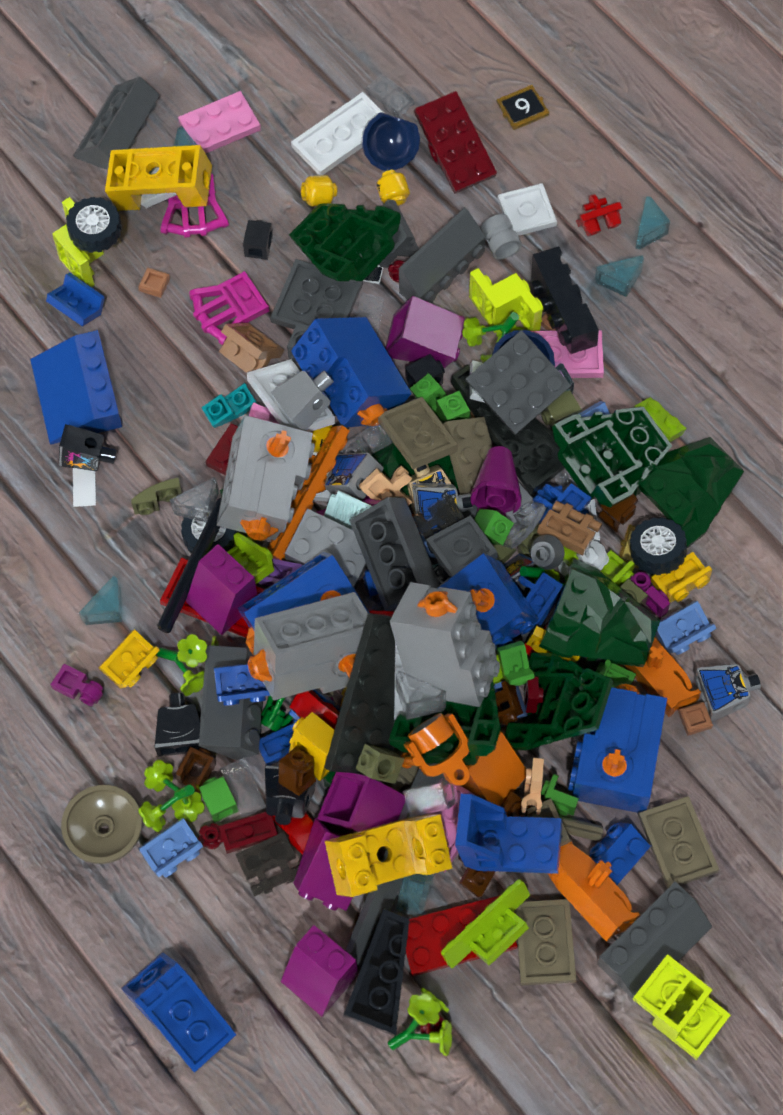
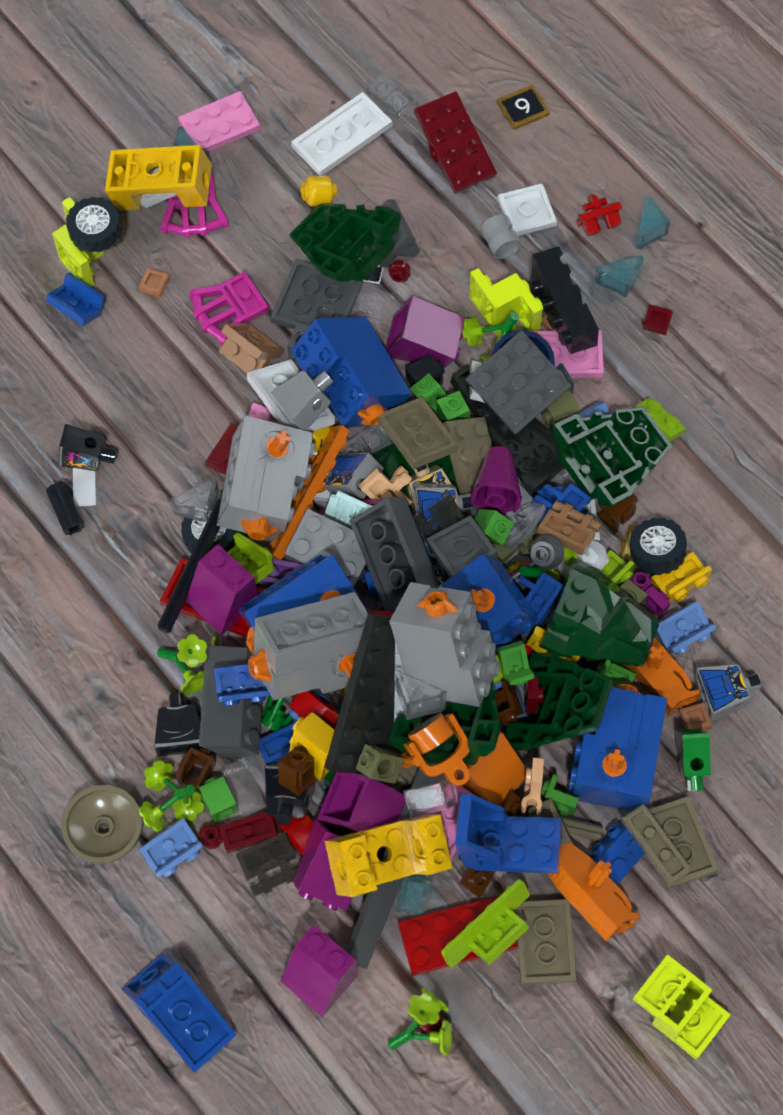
(65, 508): none -> black axle
(71, 682): magenta plate -> none
(75, 387): blue slope -> none
(104, 606): clear light blue slope -> none
(117, 122): dark grey slope -> none
(129, 659): yellow bracket -> none
(147, 501): olive slope -> none
(228, 408): teal slope -> none
(257, 239): black brick -> none
(379, 982): black wedge -> none
(390, 141): dark blue cylinder -> none
(393, 187): yellow head -> none
(442, 258): dark grey slope -> none
(656, 845): none -> dark tan tile
(657, 320): none -> dark red plate
(666, 927): dark grey slope -> none
(692, 485): dark green wedge -> none
(692, 745): none -> green torso

